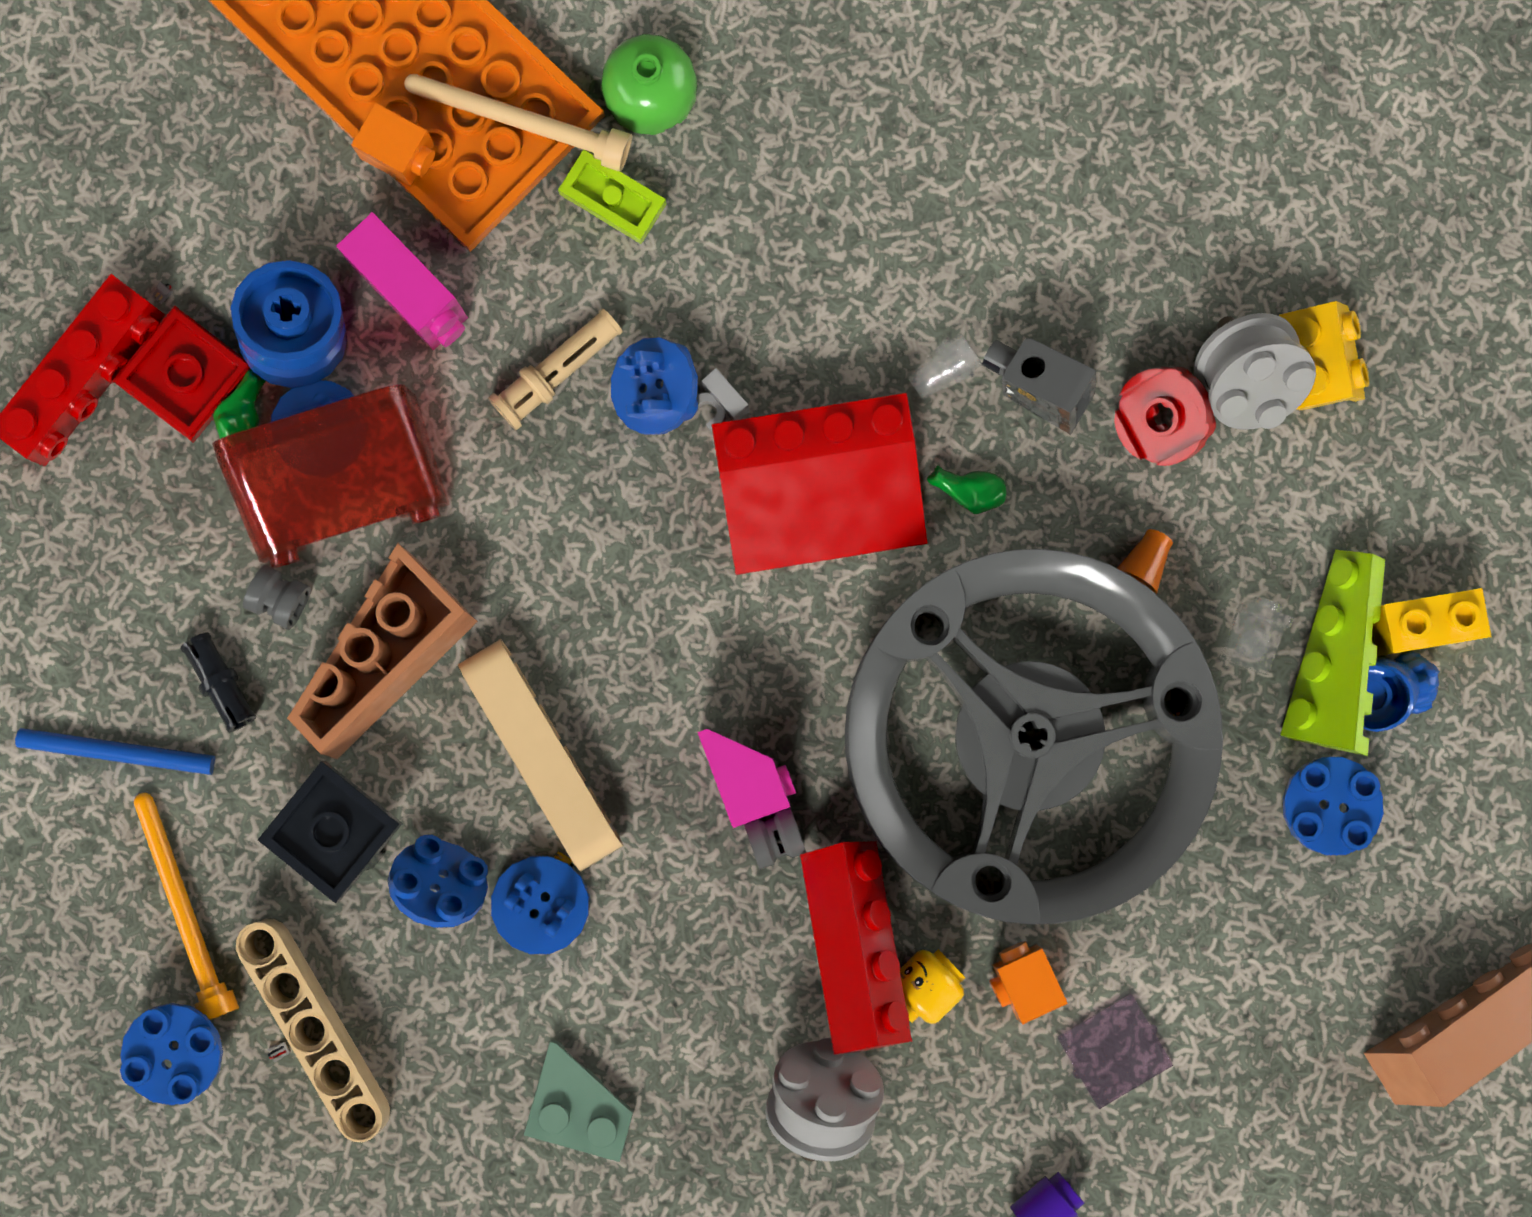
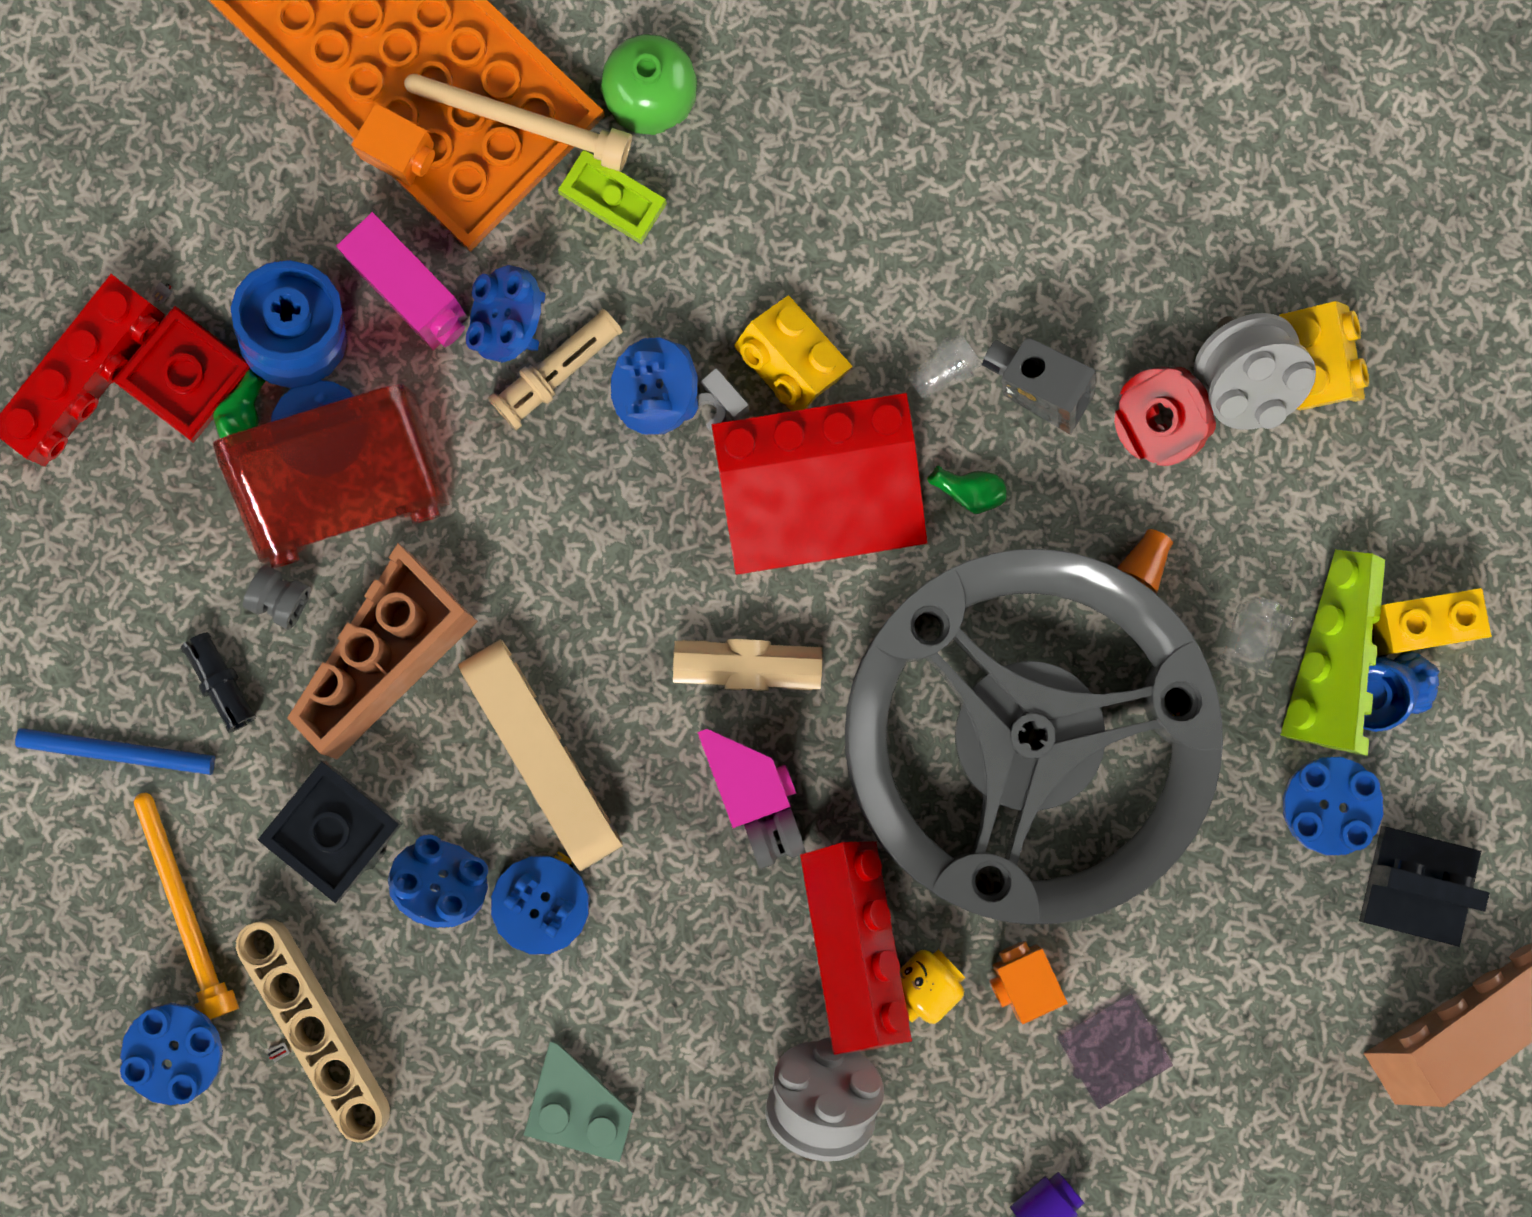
(504, 314): none -> blue plate
(747, 665): none -> tan piece
(791, 354): none -> yellow bracket
(1422, 886): none -> black bracket

